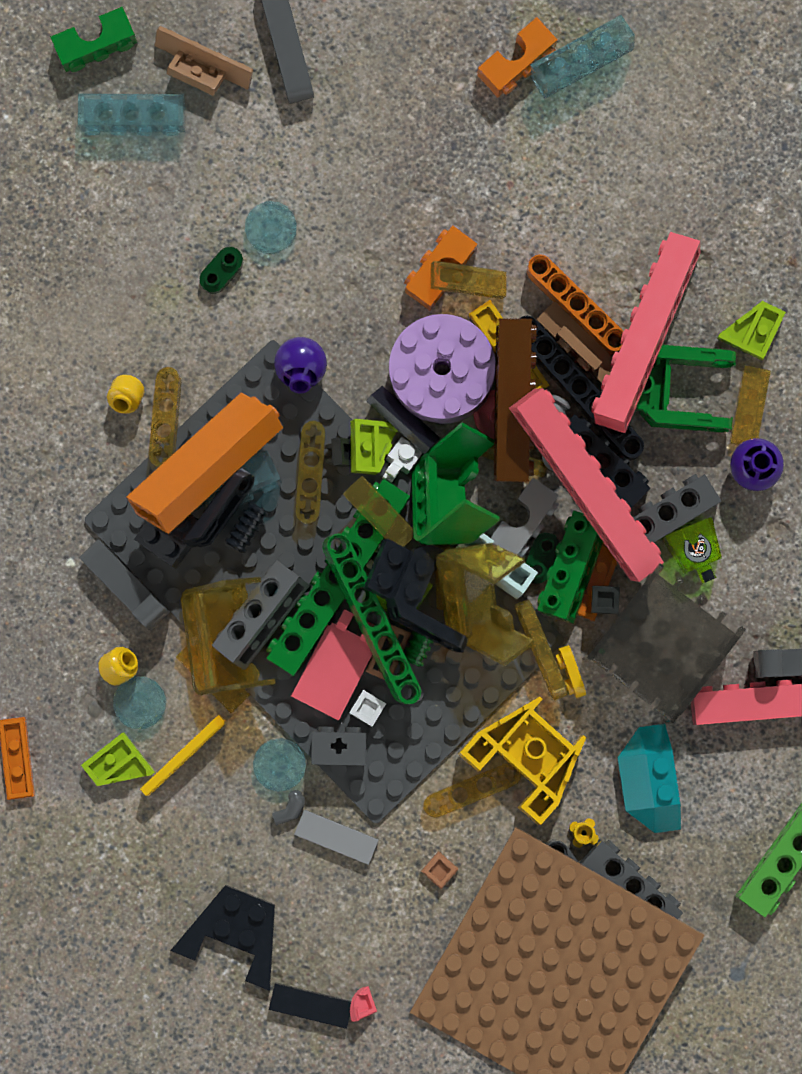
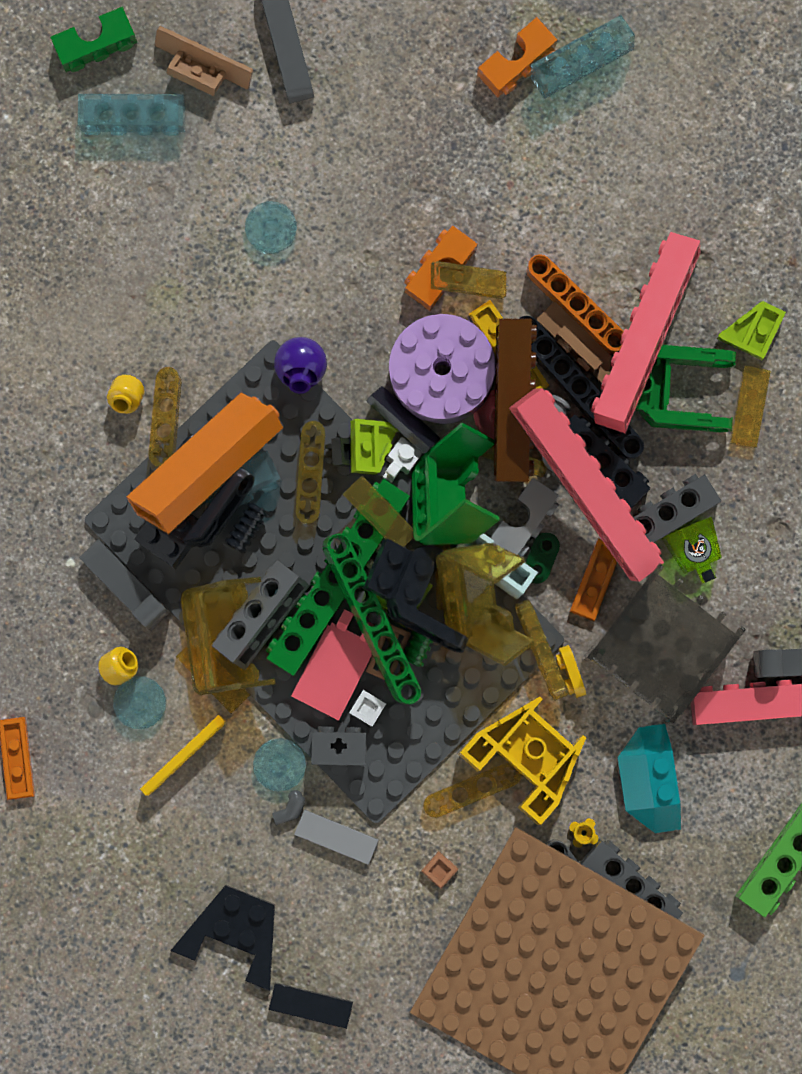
(117, 762): lime wing -> none
(224, 271): dark green plate -> none
(362, 1004): coral tile -> none
(571, 570): green brick -> none
(605, 600): pearl dark grey tile -> none
(756, 464): dark purple brick -> none

